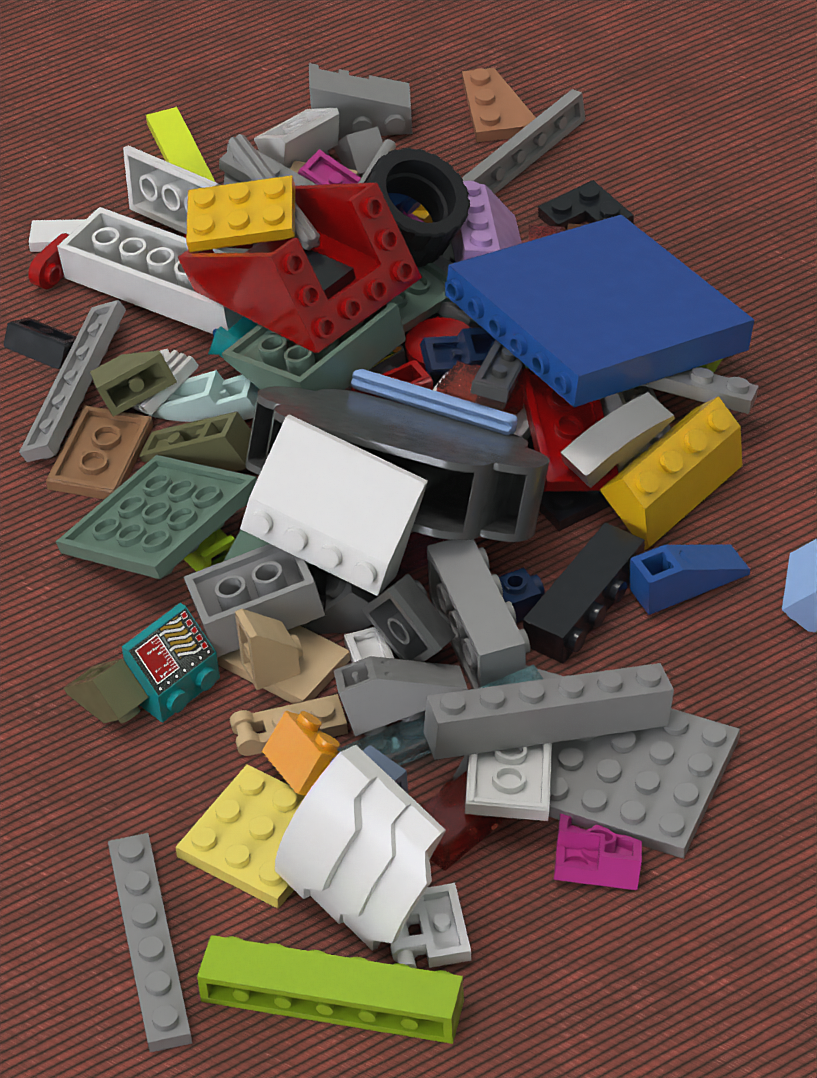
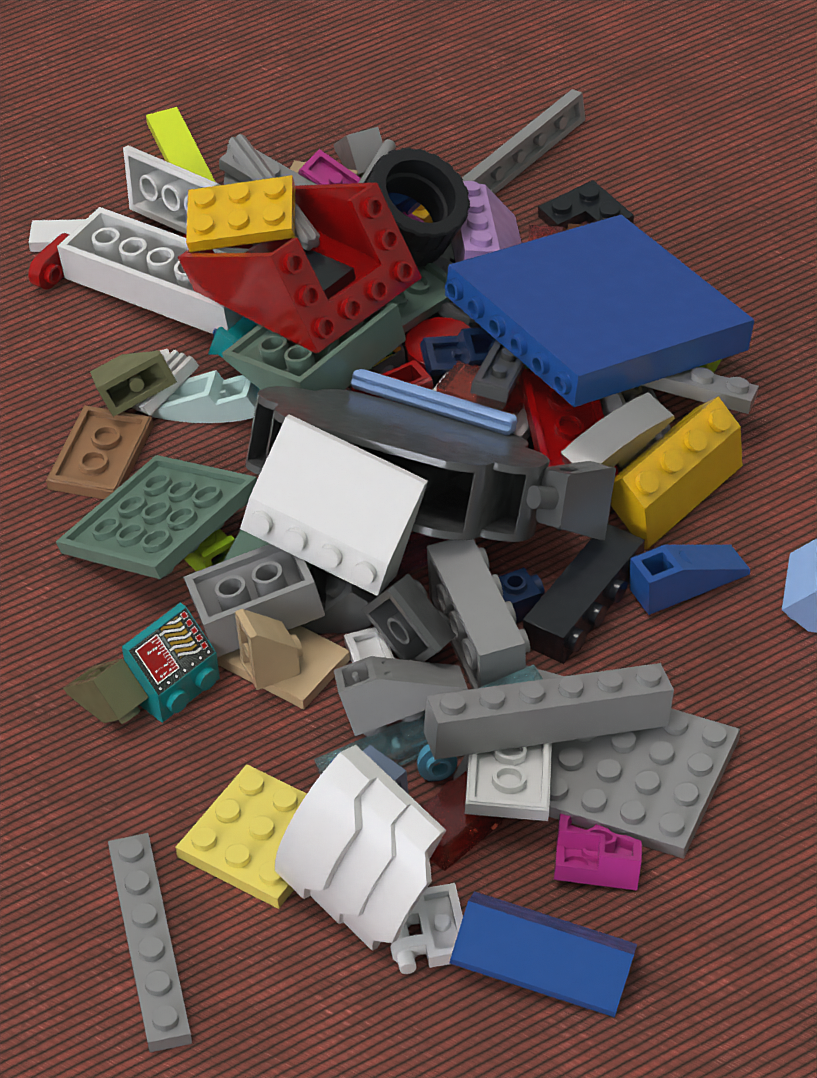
(38, 341): black slope -> none
(72, 382): light grey plate -> none
(209, 442): olive slope -> none
(246, 724): tan plate -> none
(300, 750): light orange brick -> none
(301, 136): white slope -> none
(331, 988): lime brick -> none
(362, 101): light grey wedge -> none
(432, 772): none -> medium azure plate
(493, 105): nougat wing -> none
(543, 953): none -> blue slope
(574, 498): none -> dark grey torso

